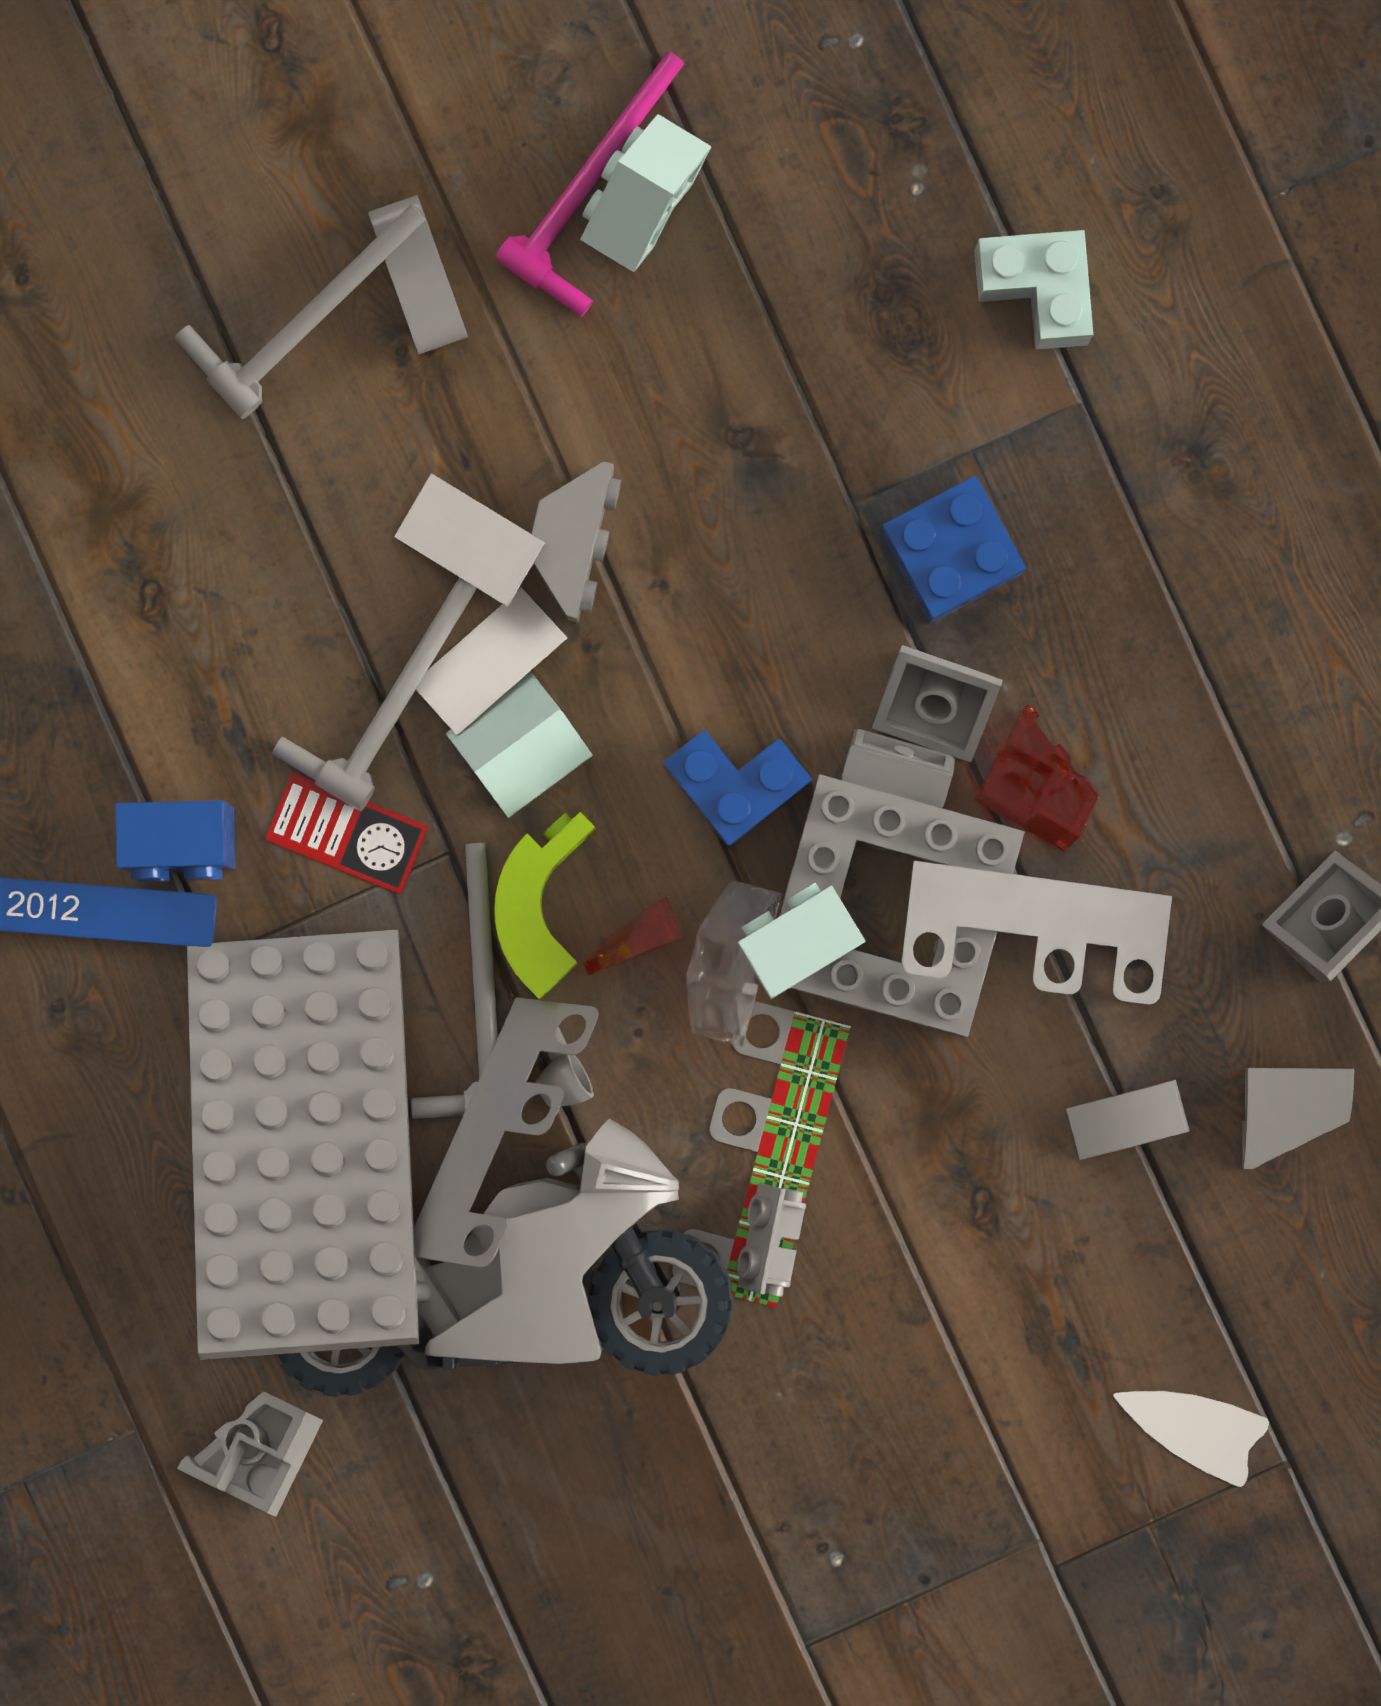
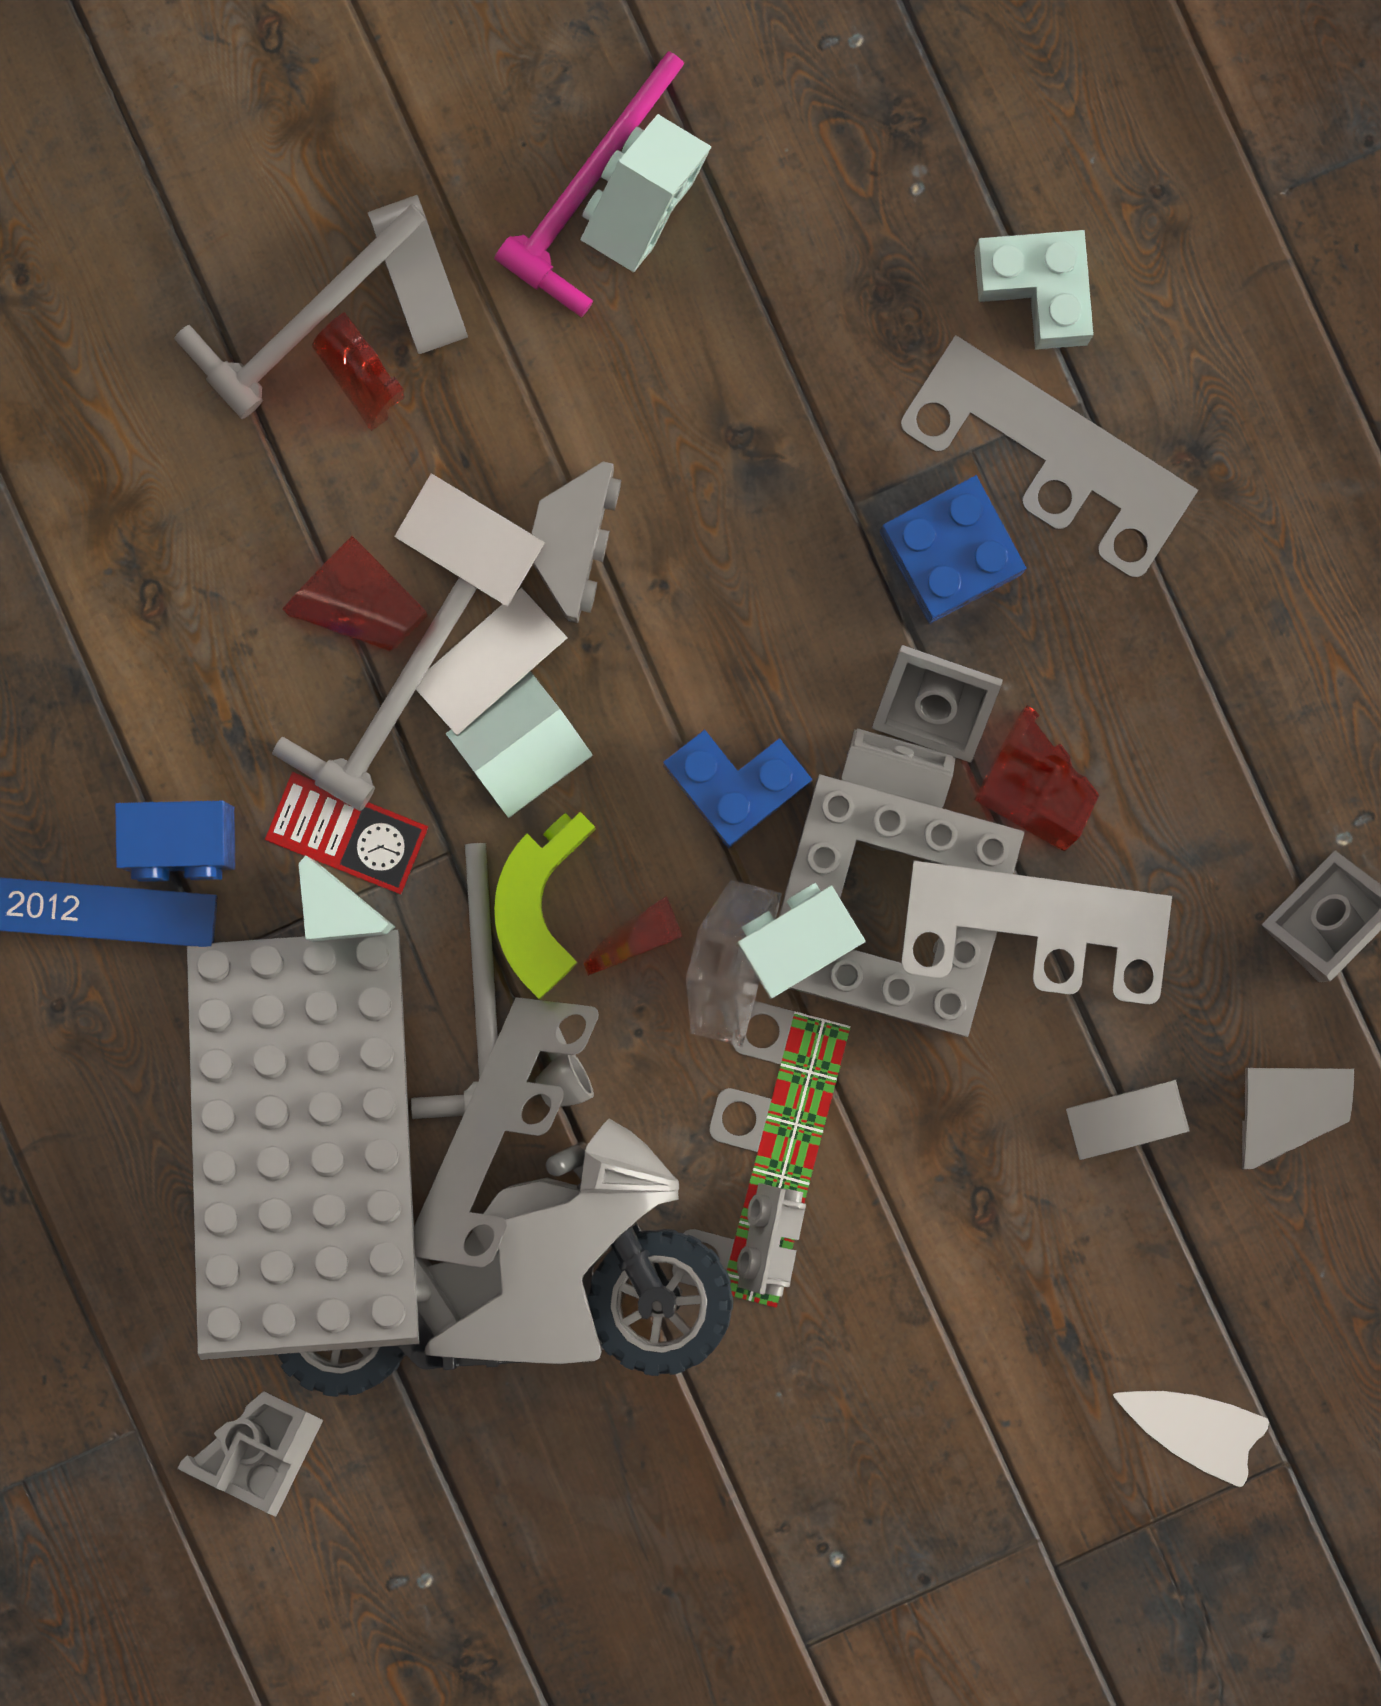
(333, 909): none -> light aqua slope
(357, 599): none -> clear red slope
(358, 370): none -> clear red slope
(1073, 449): none -> light grey piece

